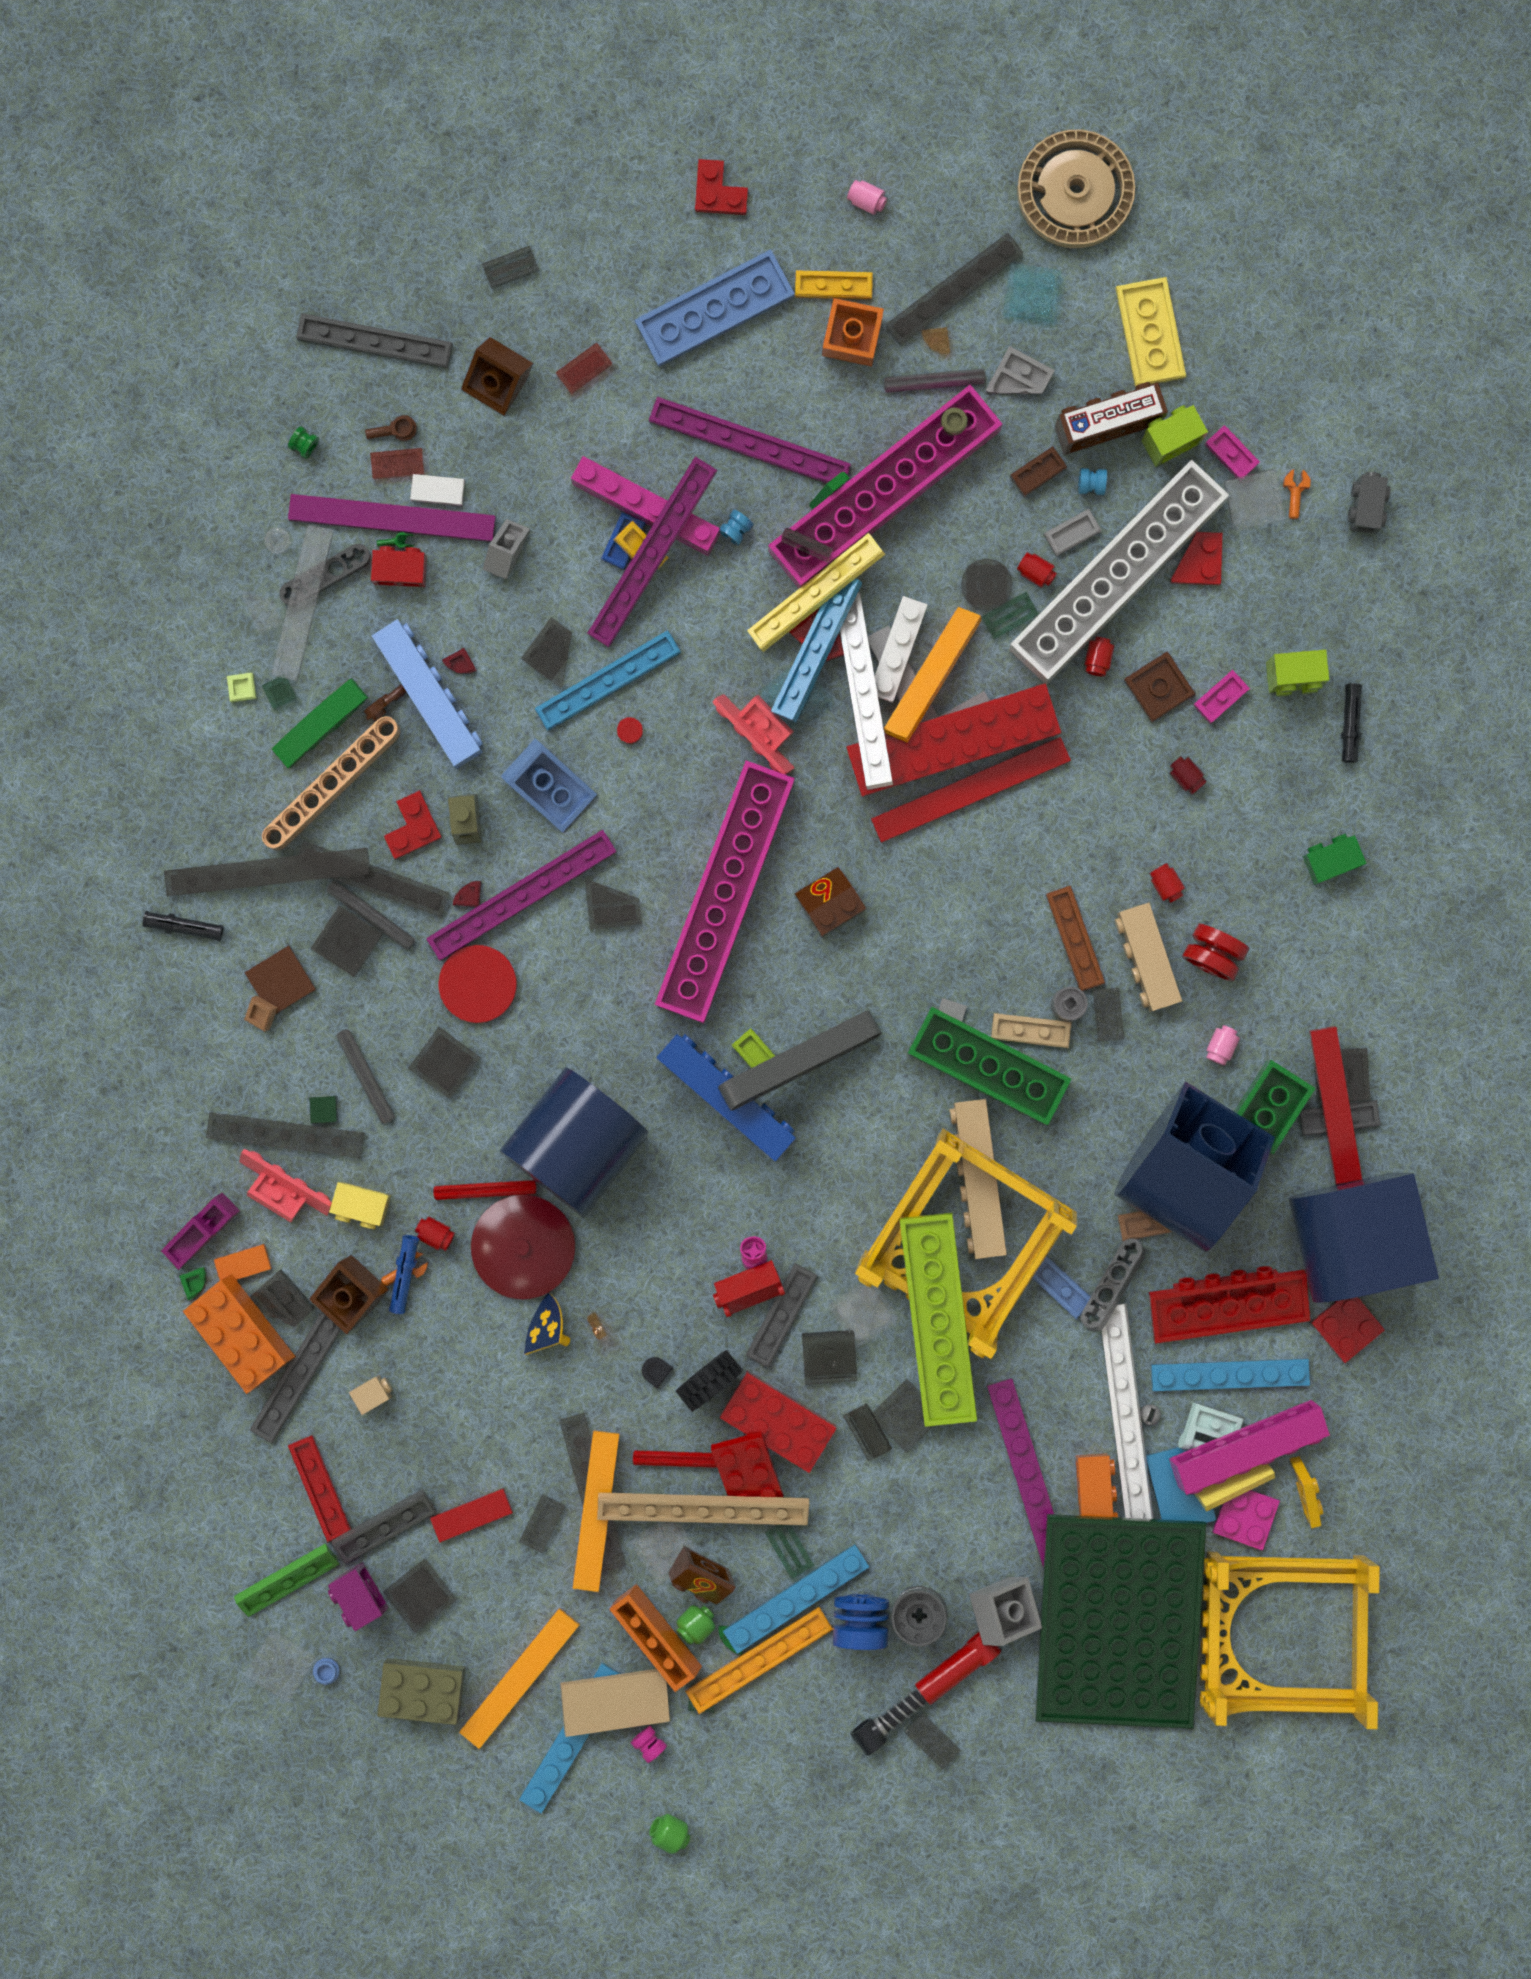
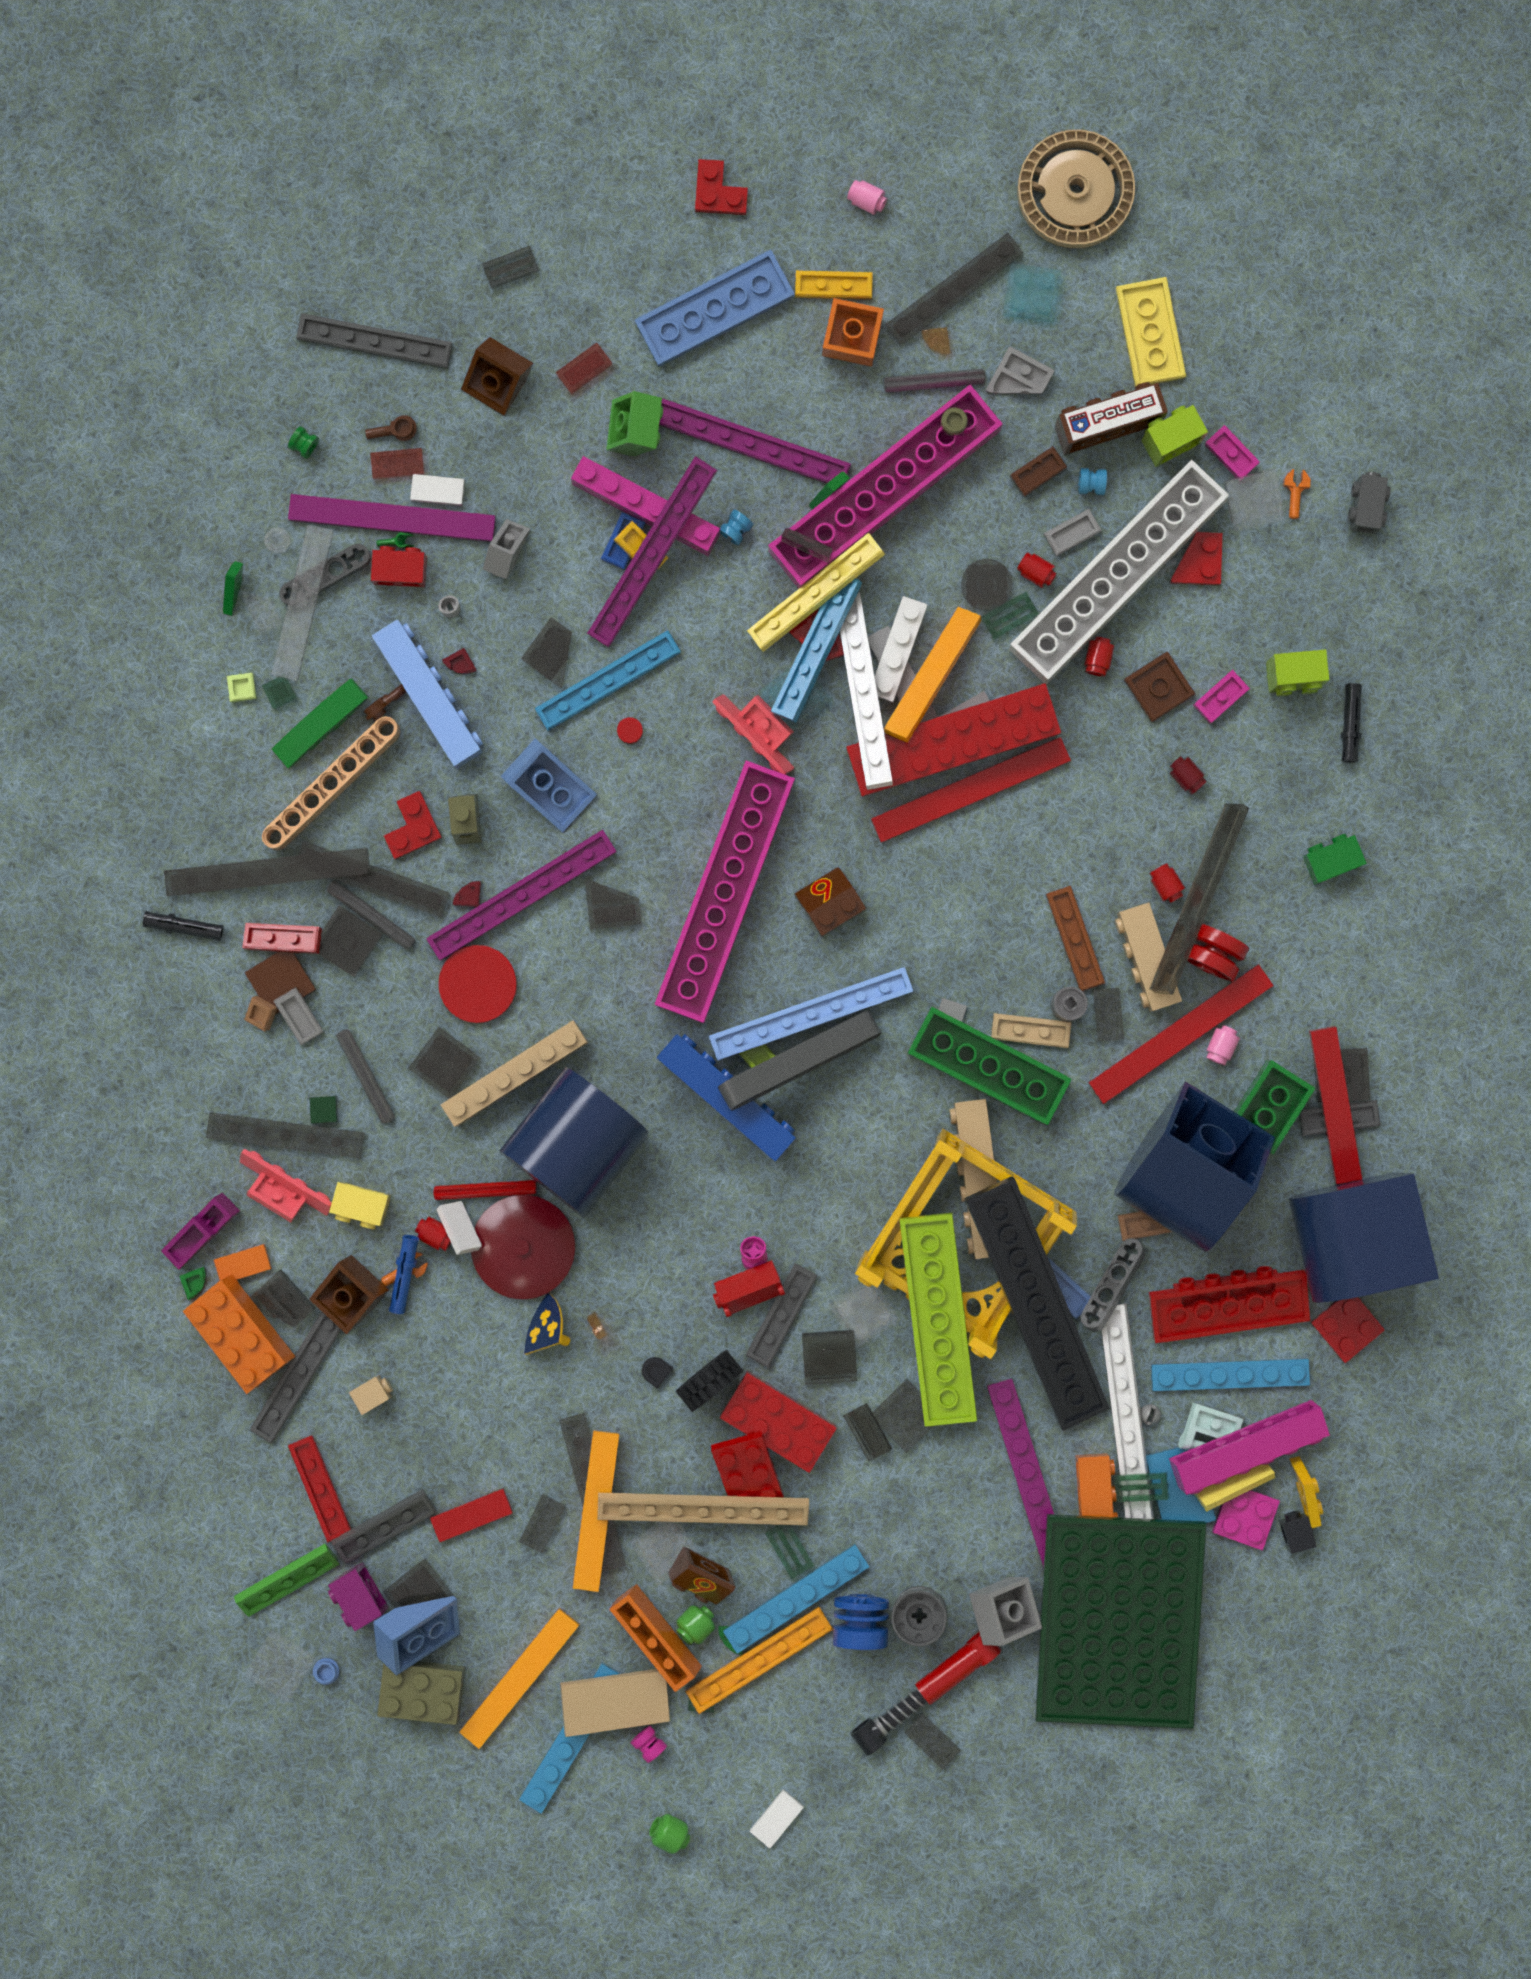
(232, 586): none -> green tile
(282, 938): none -> tile
(298, 1016): none -> light grey tile
(415, 1631): none -> medium blue slope
(446, 601): none -> light grey hinge
(459, 1227): none -> white tile
(514, 1073): none -> tan brick
(634, 424): none -> bright green brick
(676, 1459): red axle -> none
(776, 1818): none -> white tile
(810, 1014): none -> light blue plate
(1037, 1302): none -> black plate
(1141, 1476): none -> clear green tile
(1180, 1034): none -> red tile
(1199, 899): none -> clear smoke tile
(1222, 1699): yellow arch -> none
(1297, 1532): none -> black brick

